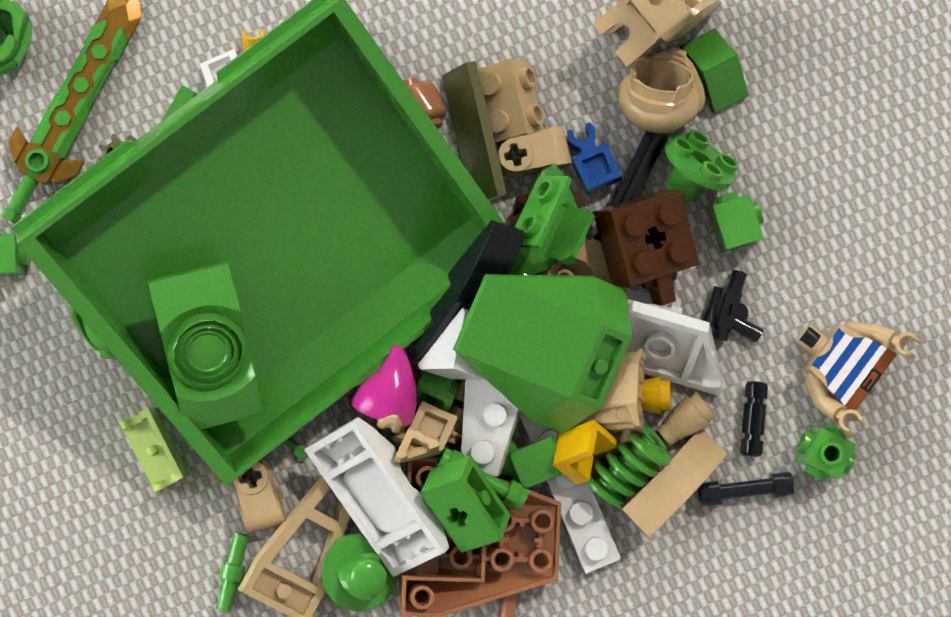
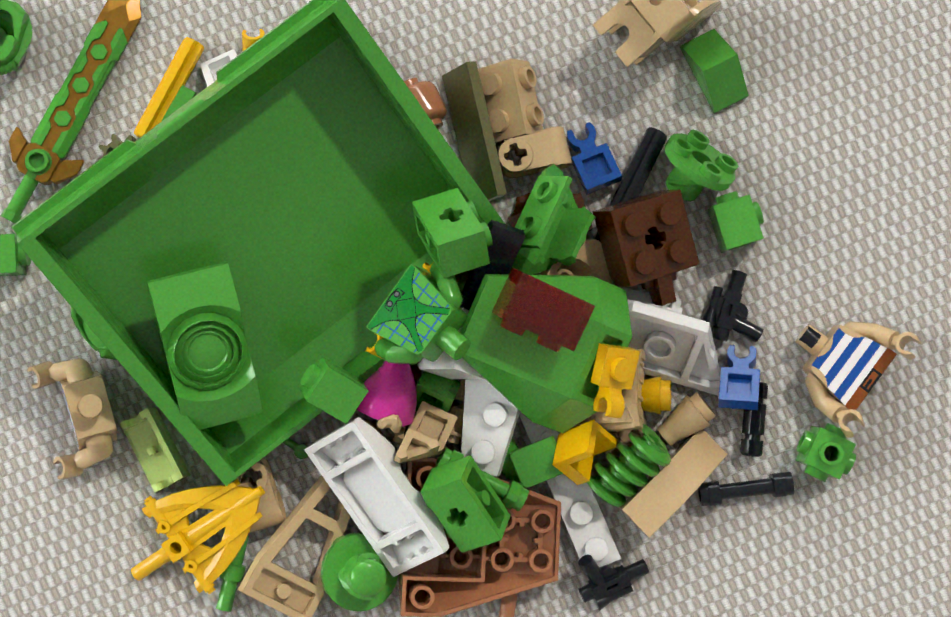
(87, 409): none -> tan torso
(173, 79): none -> yellow axle
(232, 508): none -> yellow bar
(333, 389): none -> bright green brick
(420, 319): none -> bright green torso
(452, 232): none -> bright green brick
(542, 310): none -> clear red brick
(608, 582): none -> black piece
(612, 372): none -> yellow plate
(662, 92): tan helmet -> none
(739, 381): none -> plate

